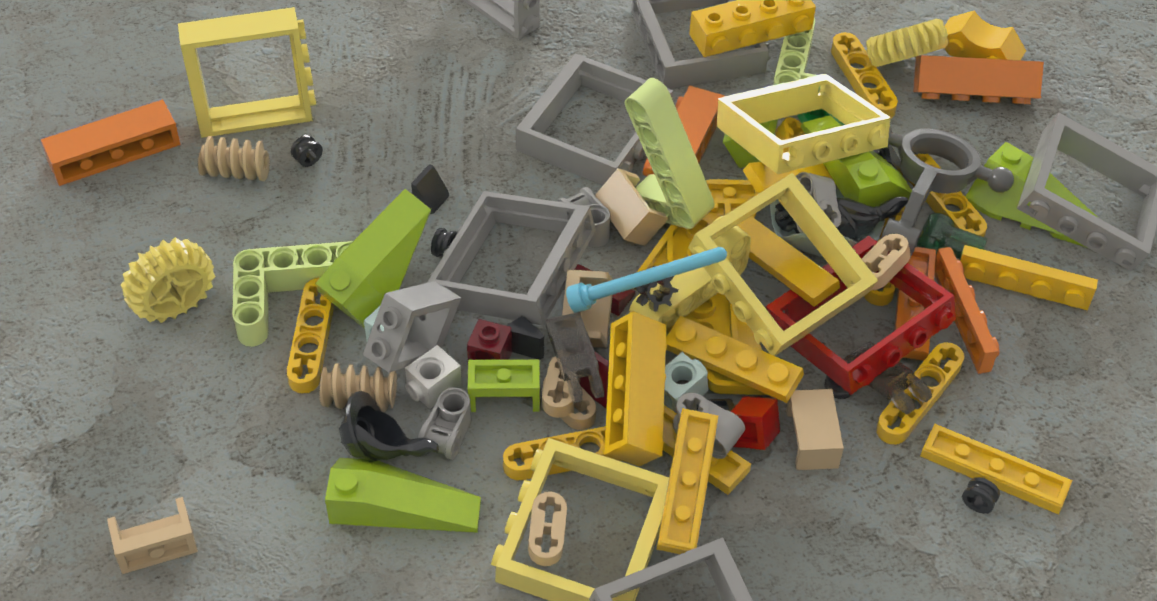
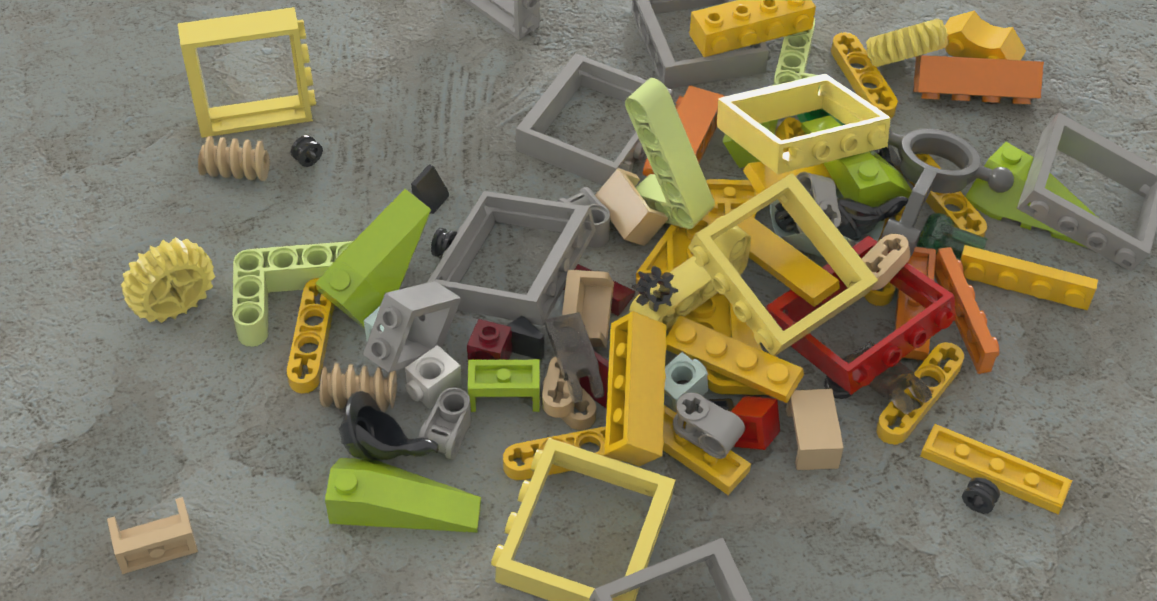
(111, 142): orange brick -> none
(555, 529): tan beam -> none
(582, 296): medium azure piece -> none
(687, 482): yellow tile -> none

